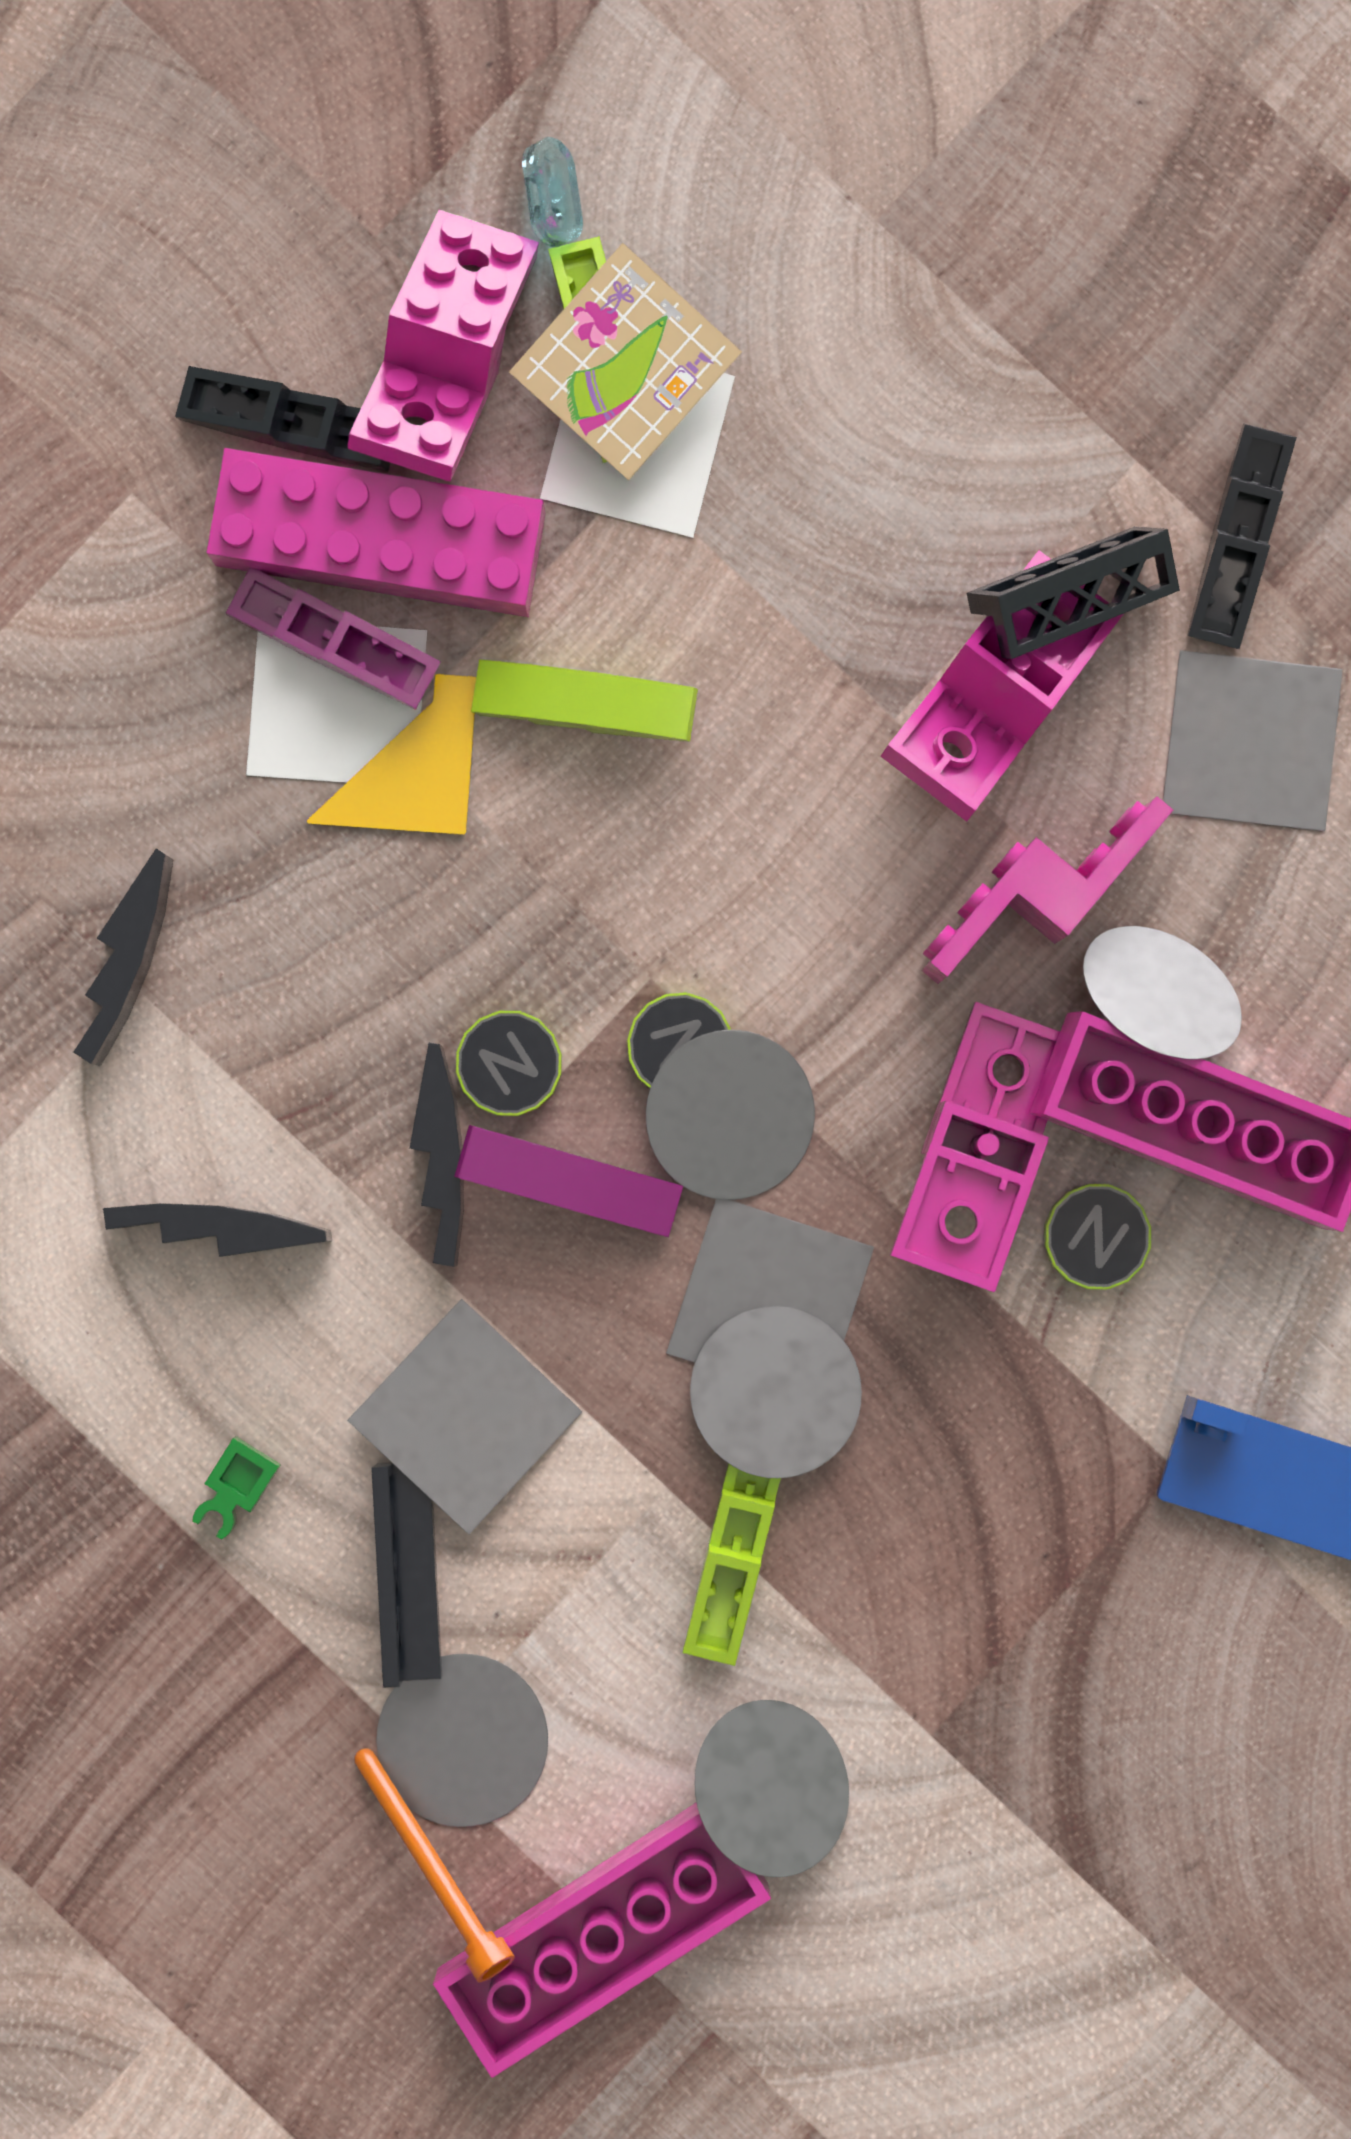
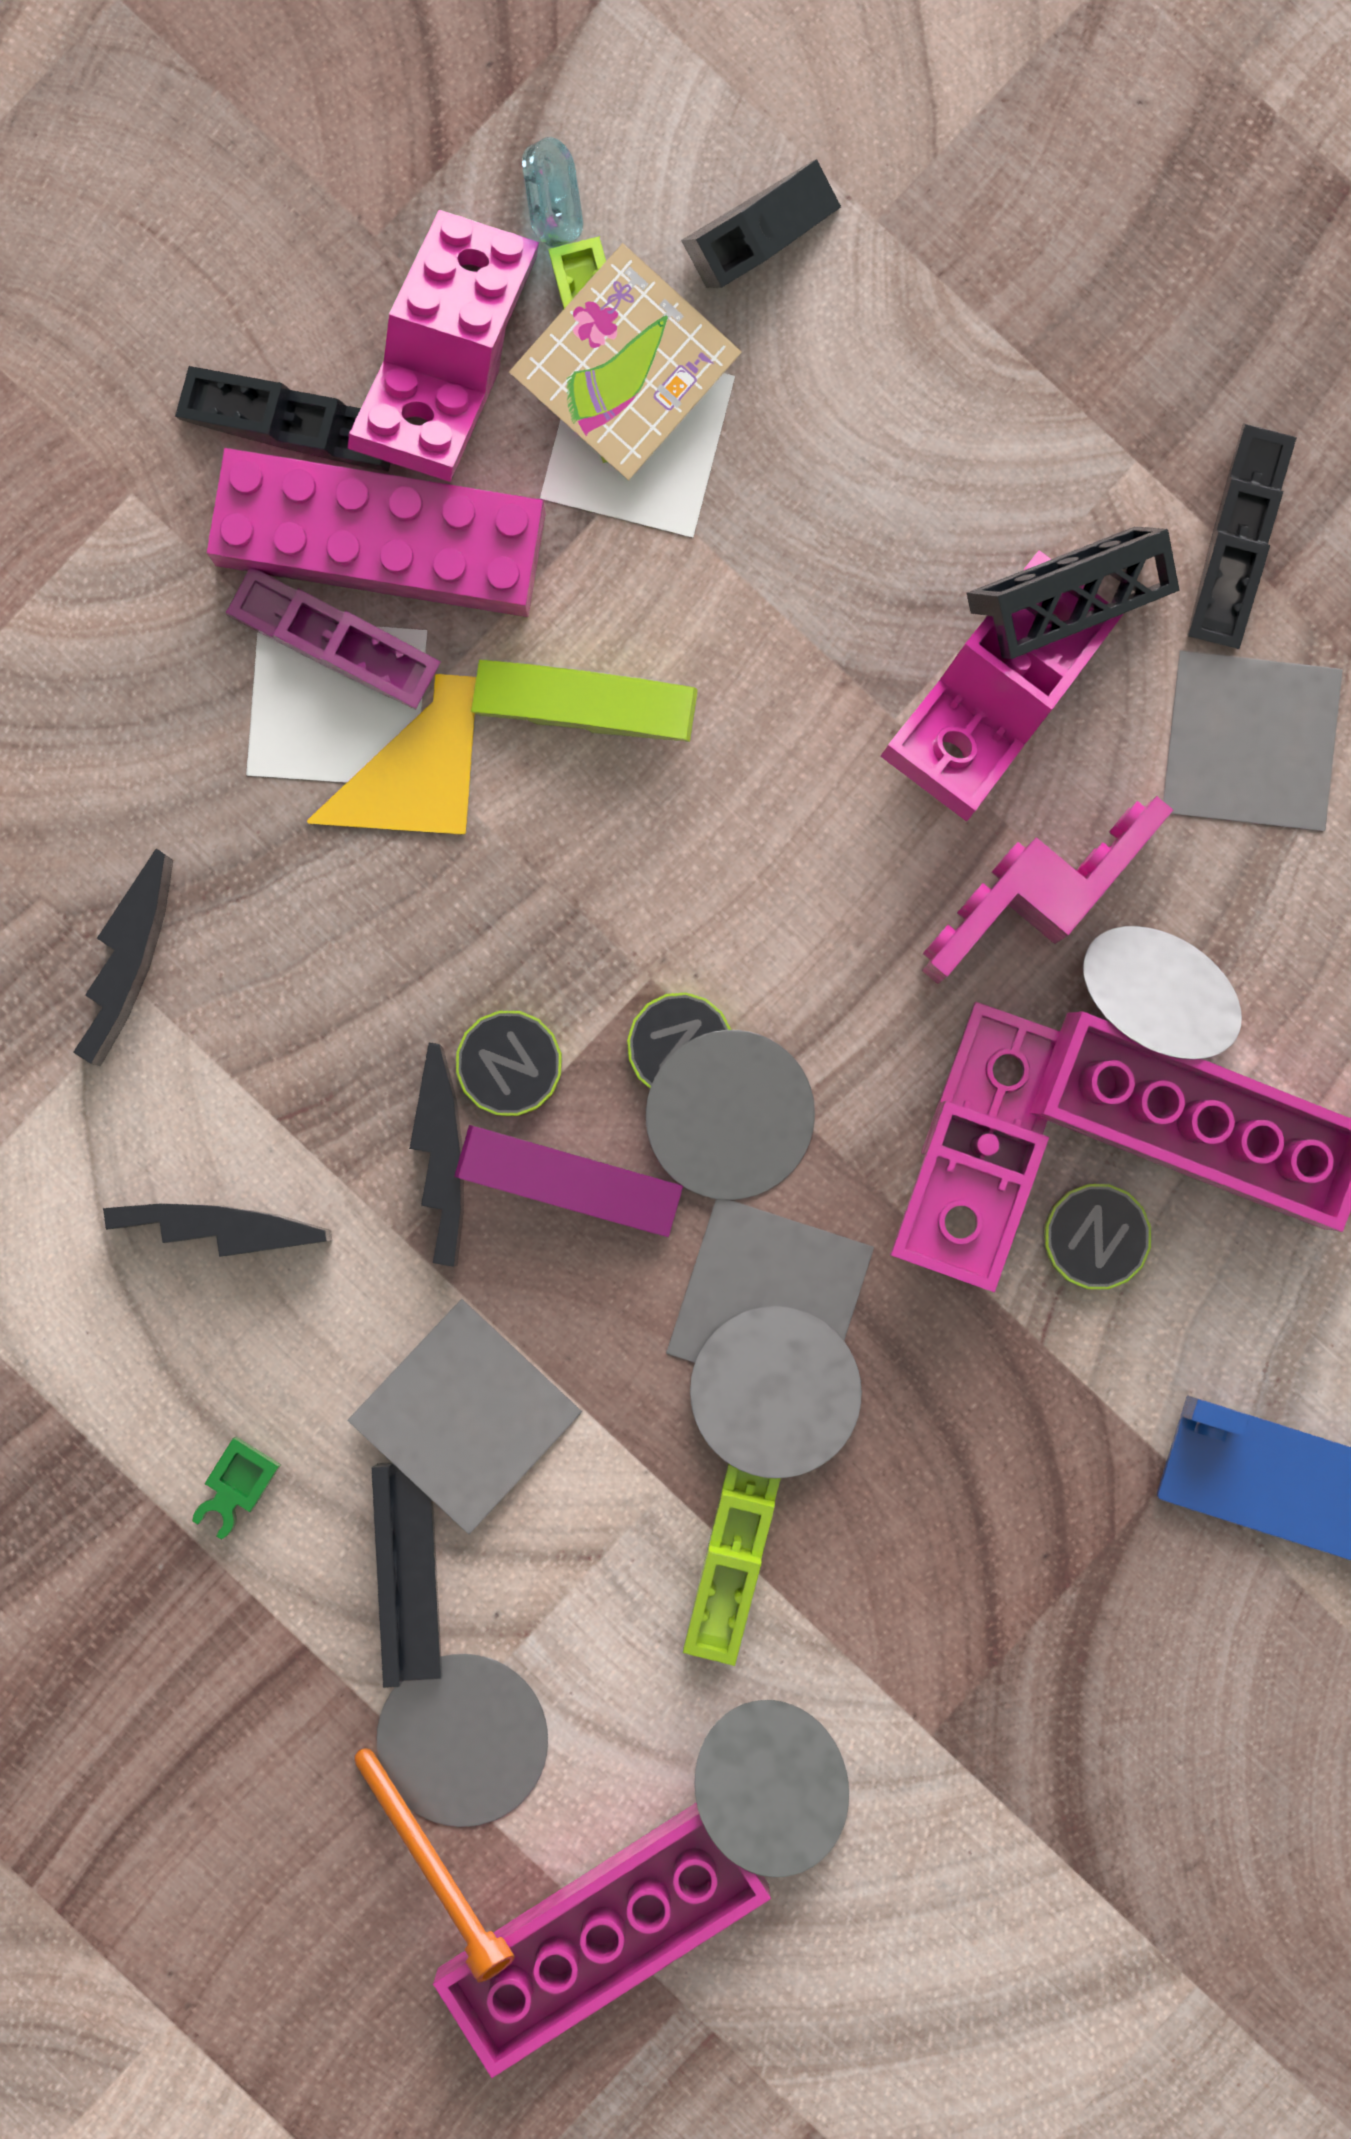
(761, 226): none -> black slope

